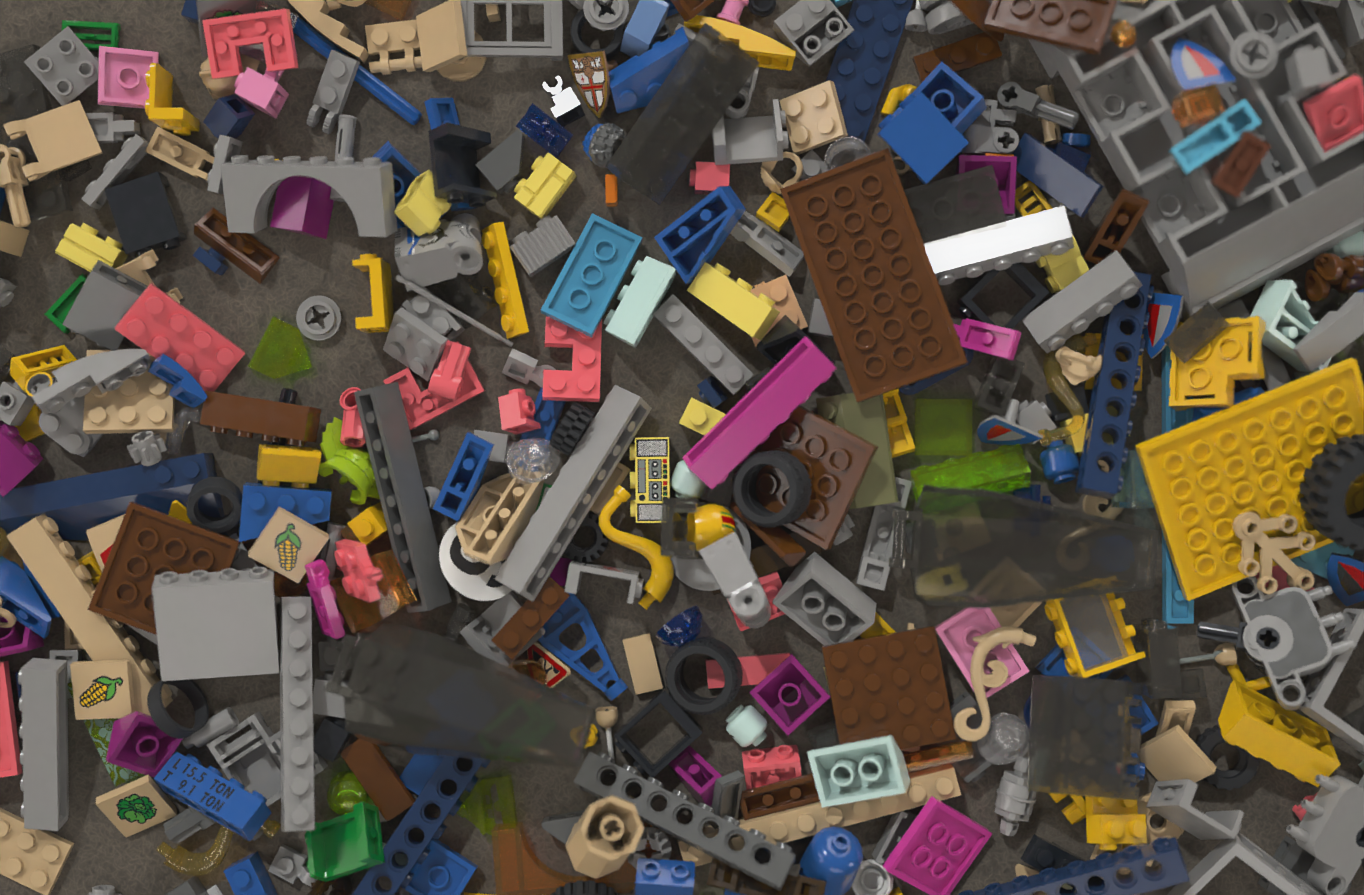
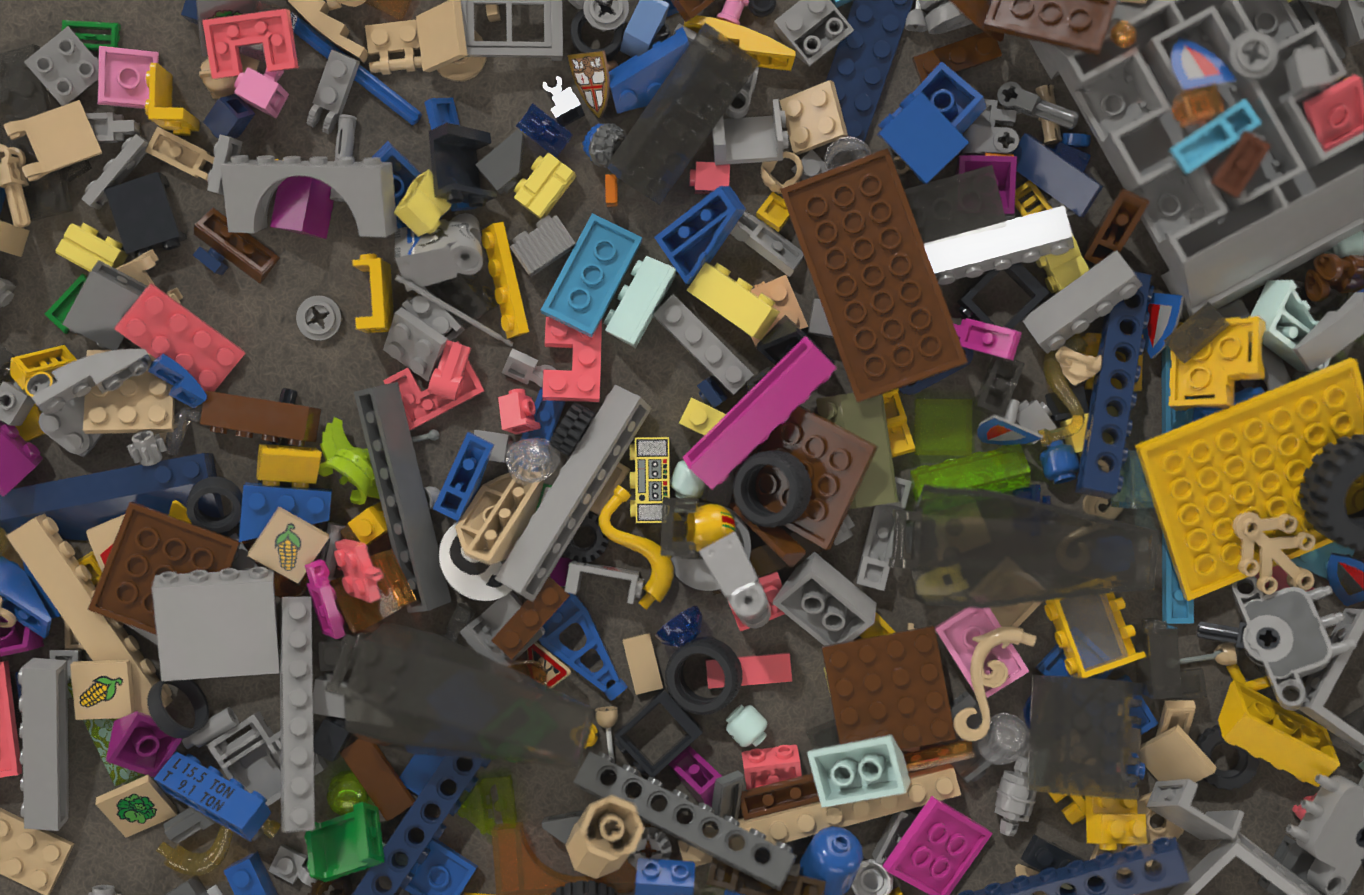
(280, 351): clear neon green slope -> none
(352, 431): coral piece -> none
(790, 694): magenta slope -> none
(895, 97): yellow arm -> none

